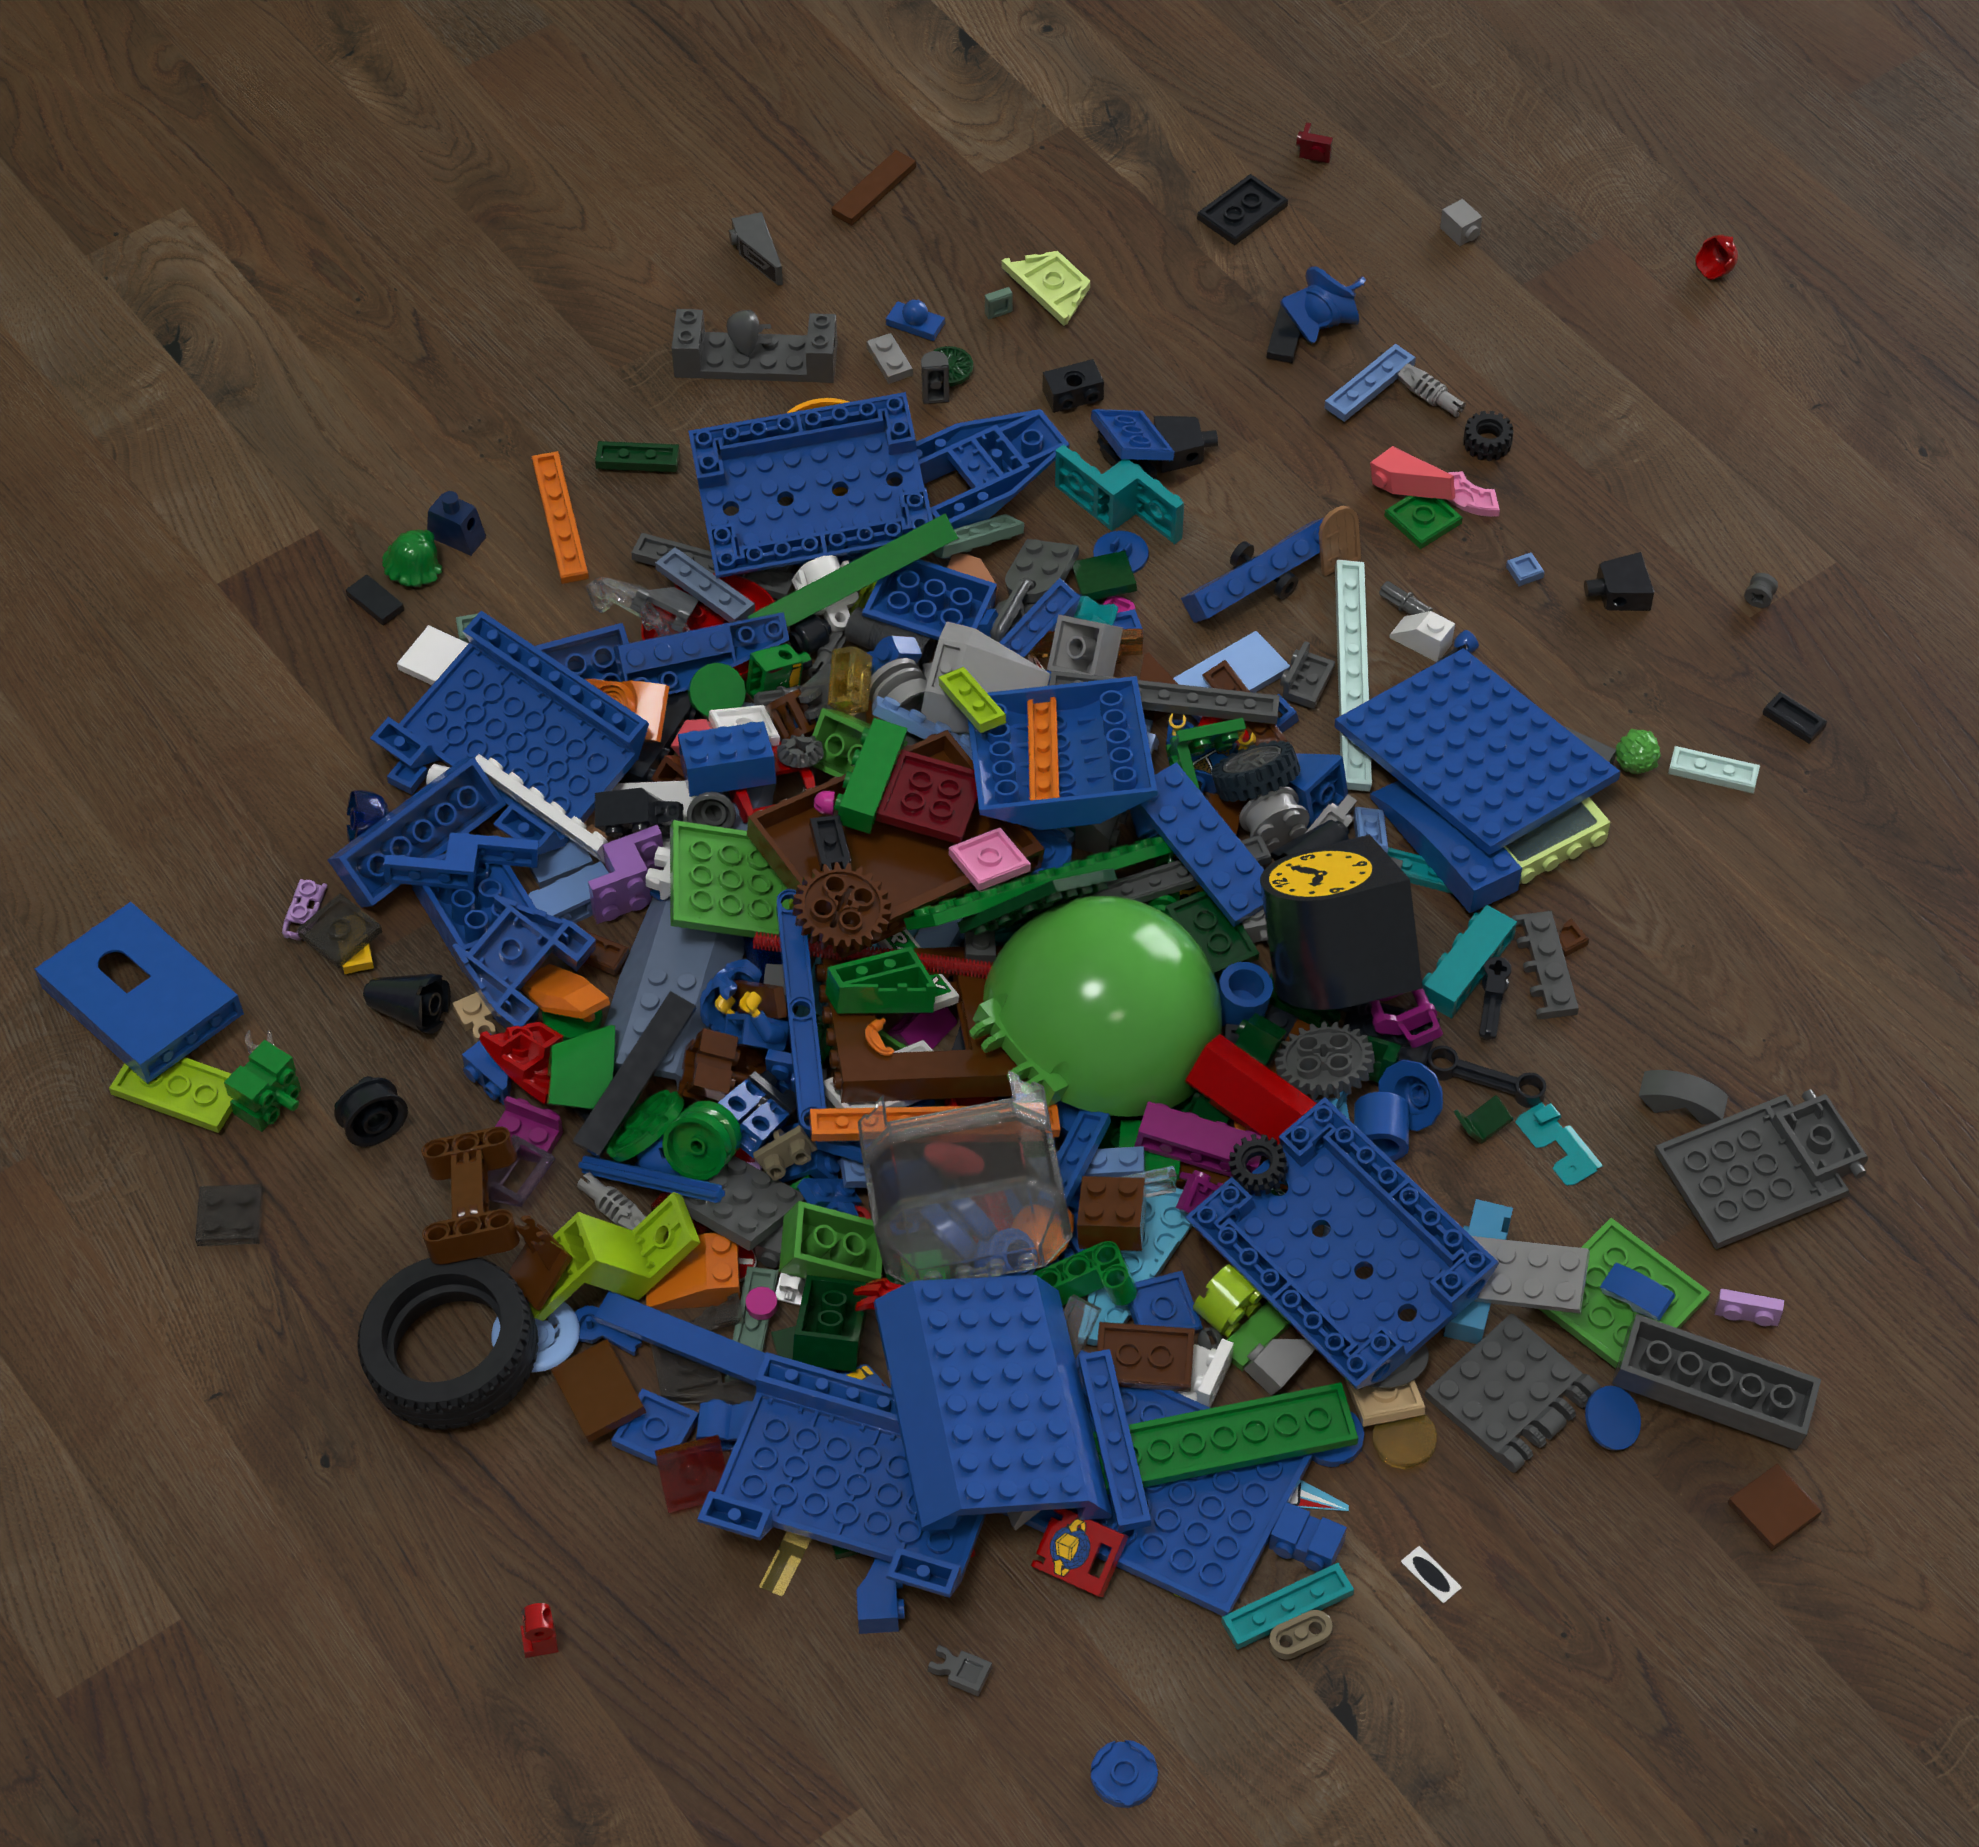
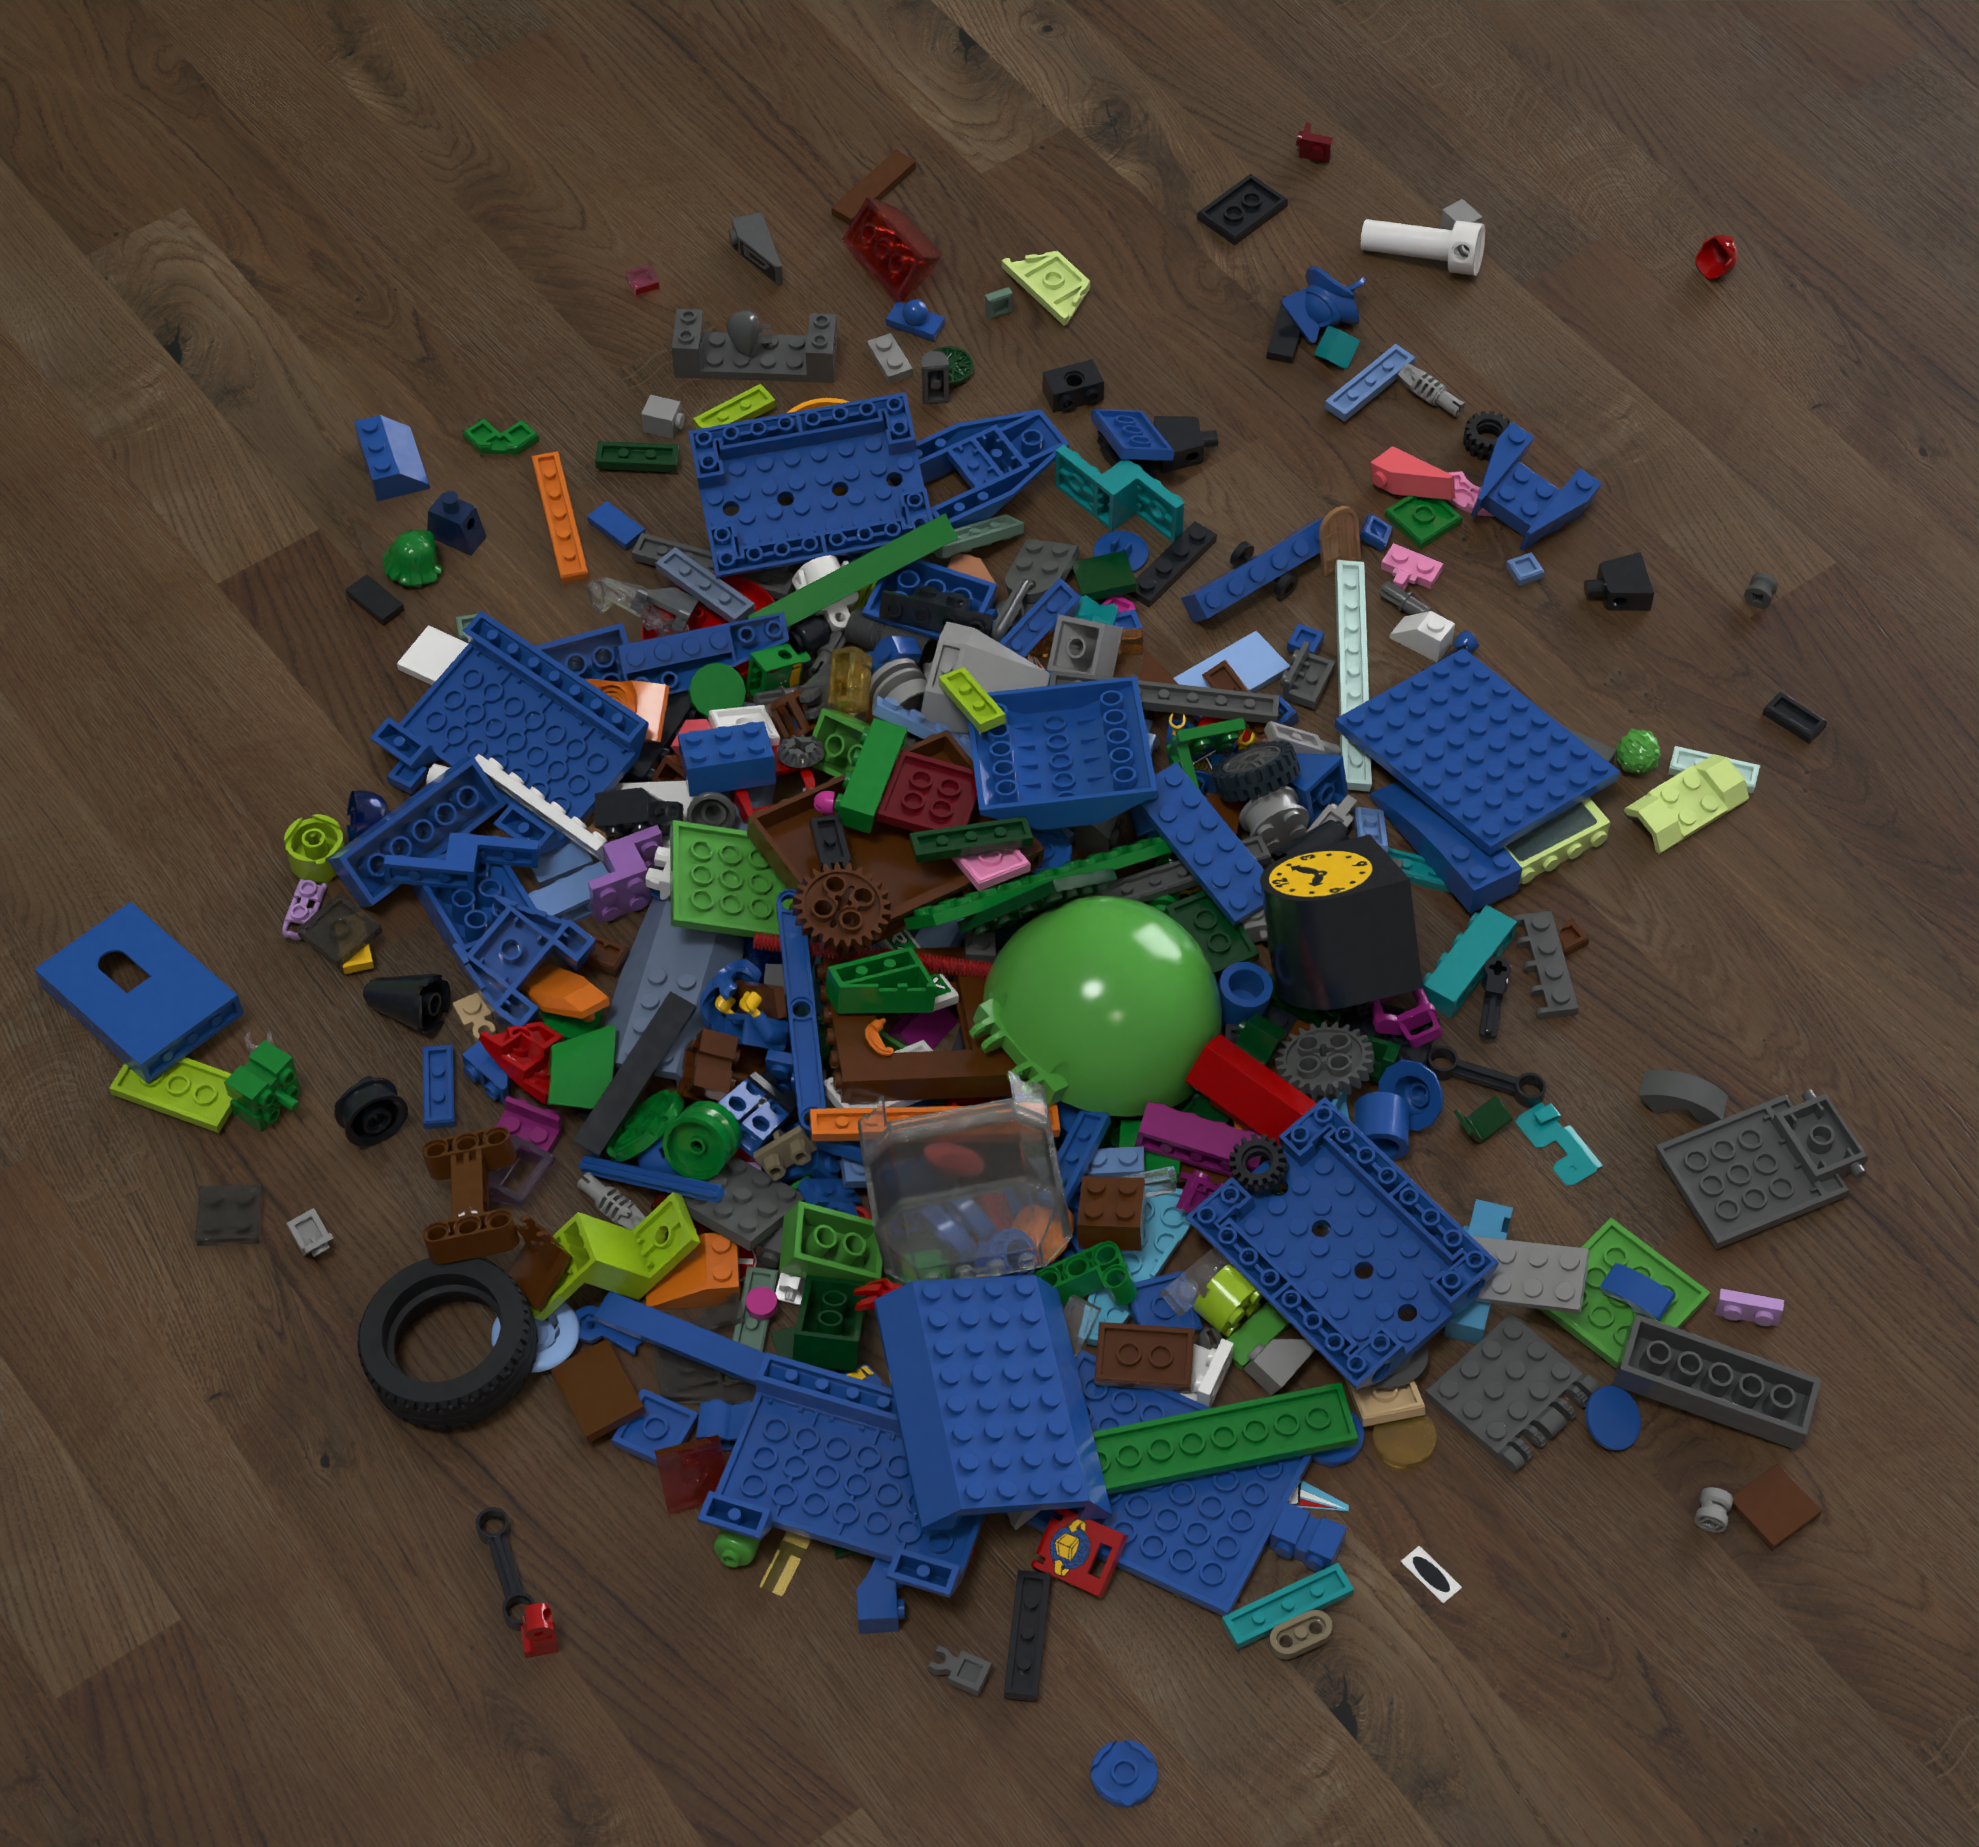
(309, 1233): none -> light grey bracket
(311, 844): none -> lime brick
(390, 457): none -> blue slope
(438, 1087): none -> blue tile
(490, 441): none -> green tile
(504, 1564): none -> black piece
(616, 525): none -> blue tile
(642, 280): none -> clear pink plate
(662, 416): none -> light grey brick
(735, 1549): none -> bright green head
(739, 408): none -> lime plate
(892, 247): none -> clear red windscreen
(932, 610): none -> black bracket
(971, 839): none -> dark green plate
(1027, 1635): none -> black plate
(1043, 750): orange tile -> none
(1114, 1440): blue plate -> none
(1173, 563): none -> black plate
(1190, 1284): none -> clear plate
(1302, 741): none -> light grey hinge
(1305, 633): none -> blue plate
(1337, 347): none -> teal panel
(1375, 532): none -> blue tile
(1411, 567): none -> bright pink hinge
(1428, 243): none -> white piece
(1524, 497): none -> blue wedge
(1690, 801): none -> yellowish green piece
(1713, 1510): none -> light grey wheel

